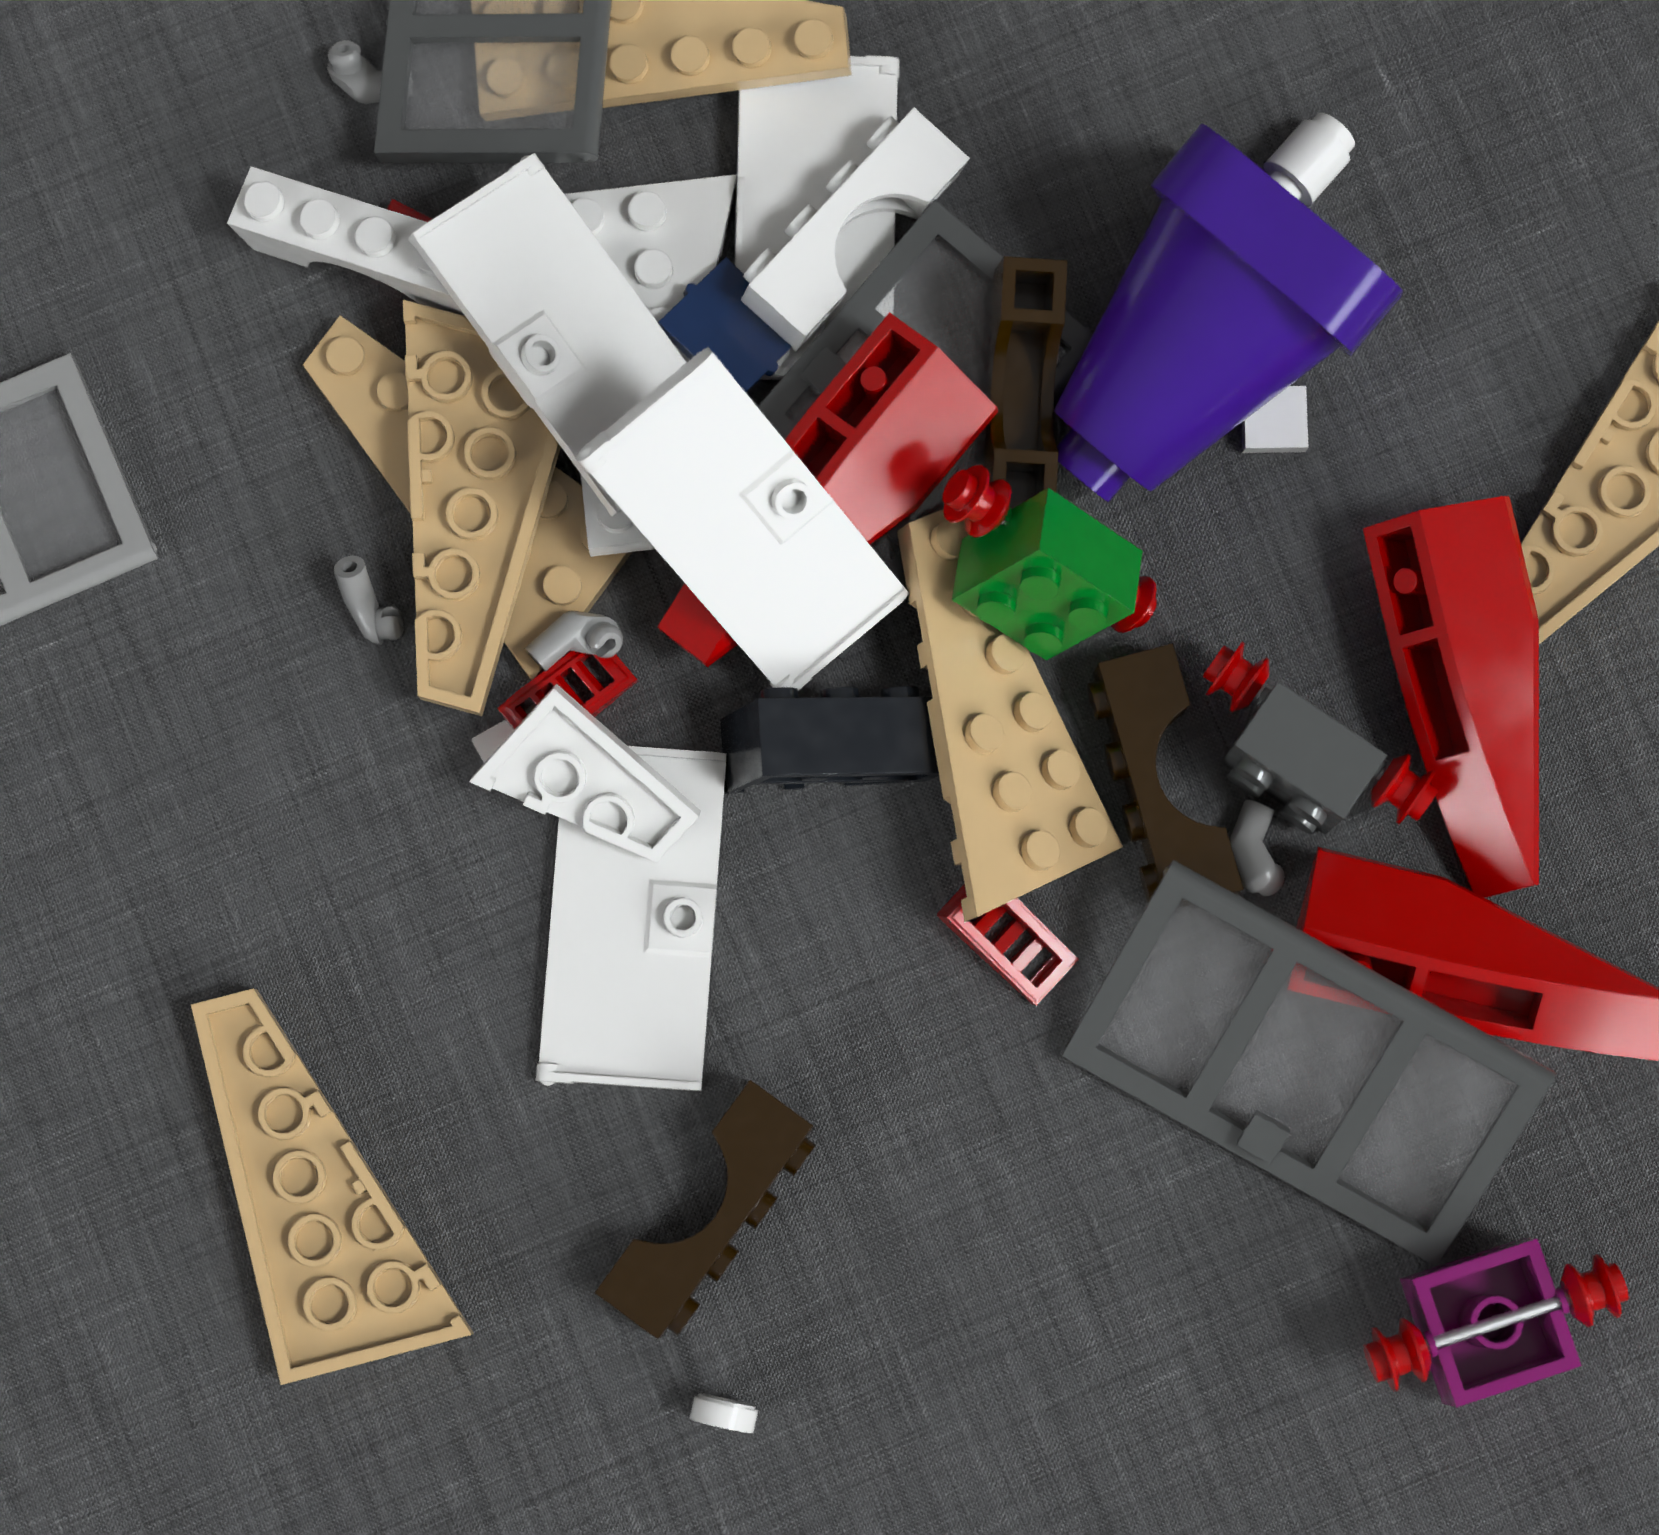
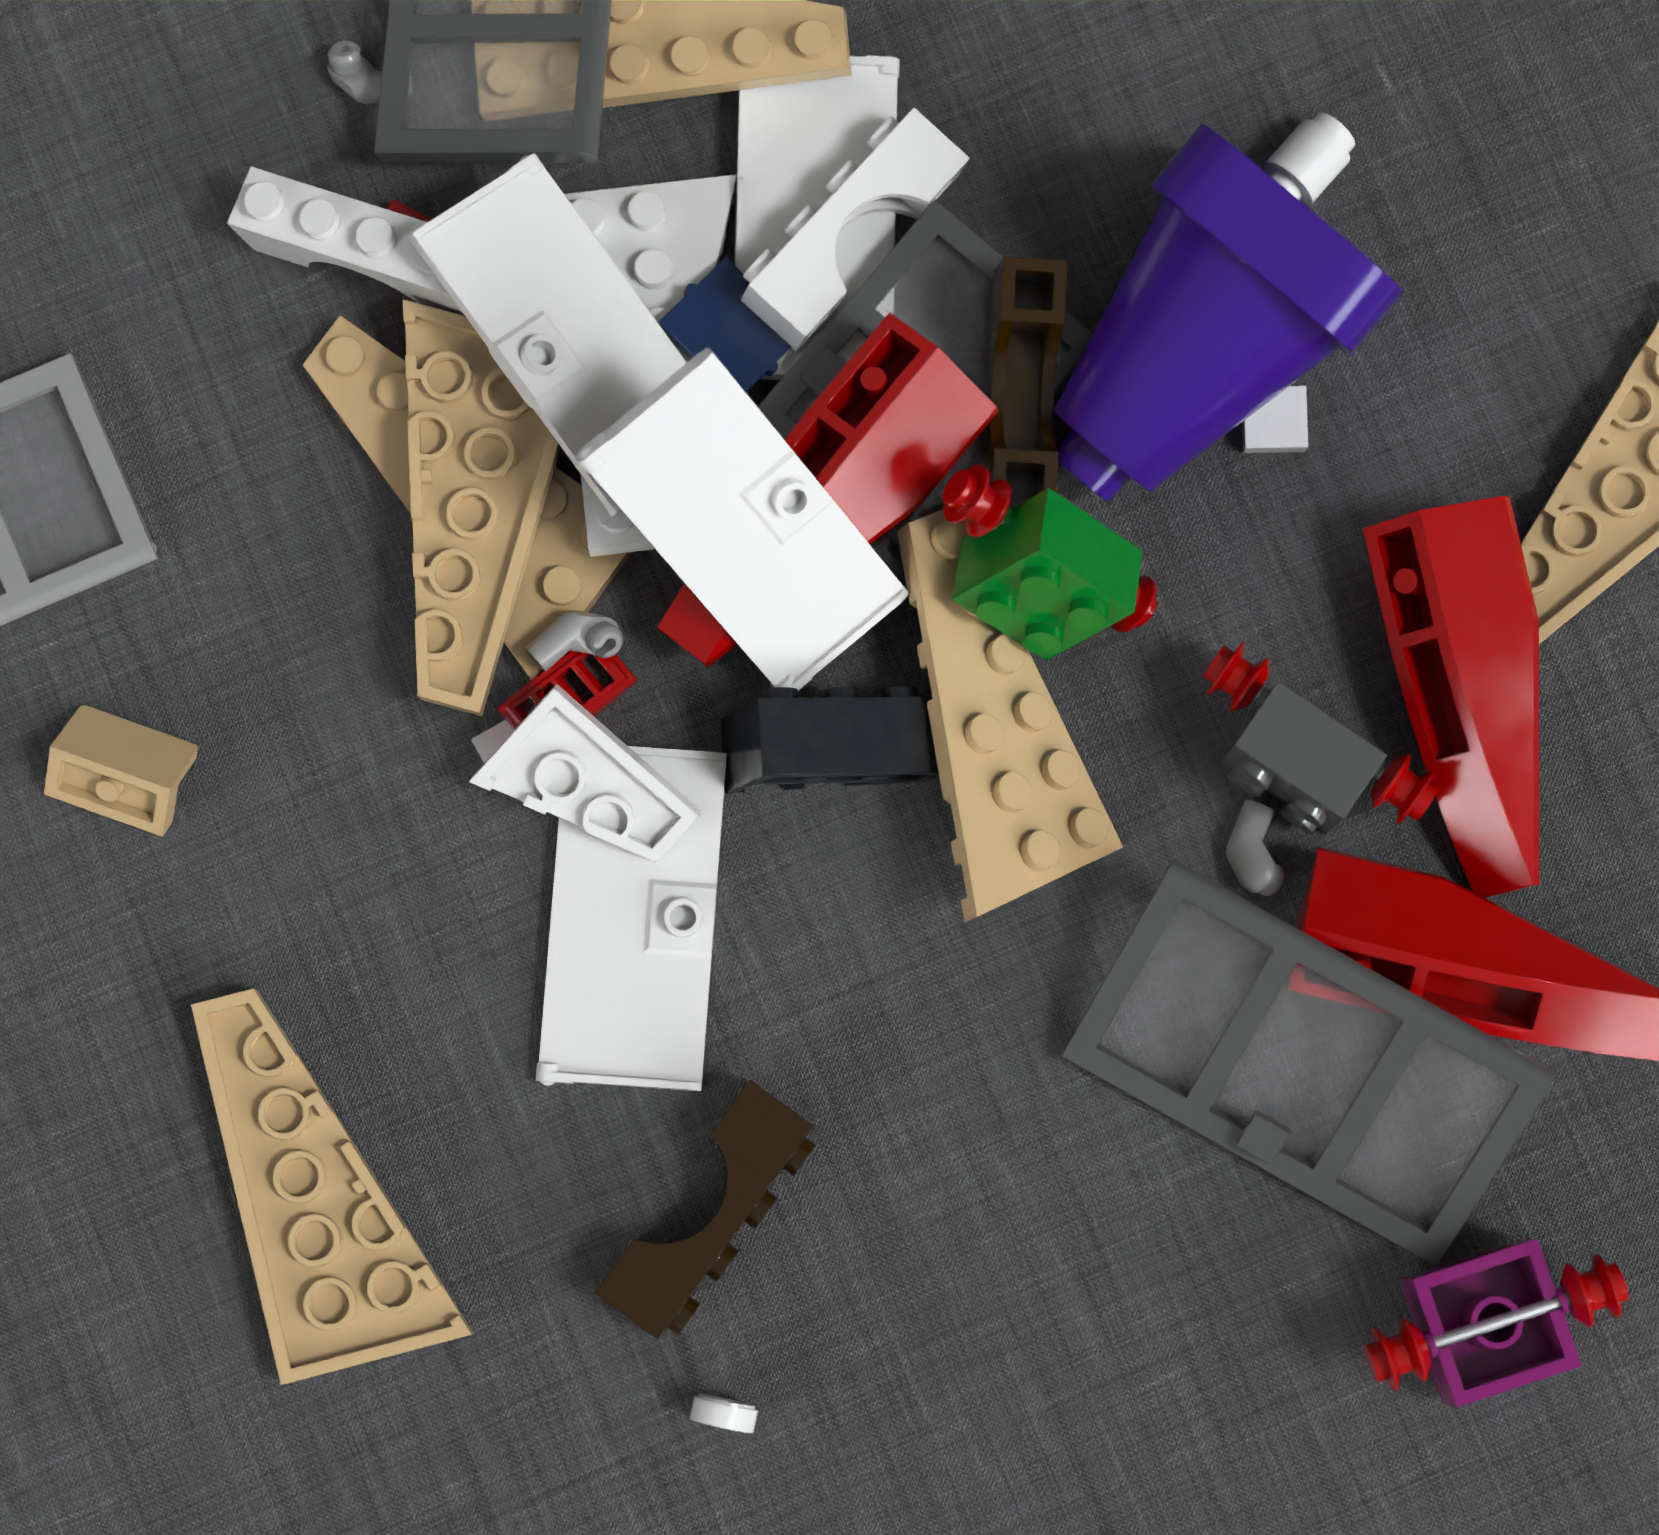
(118, 769): none -> tan panel
(360, 599): light grey arm -> none
(992, 952): slope -> none
(1140, 700): dark brown arch -> none

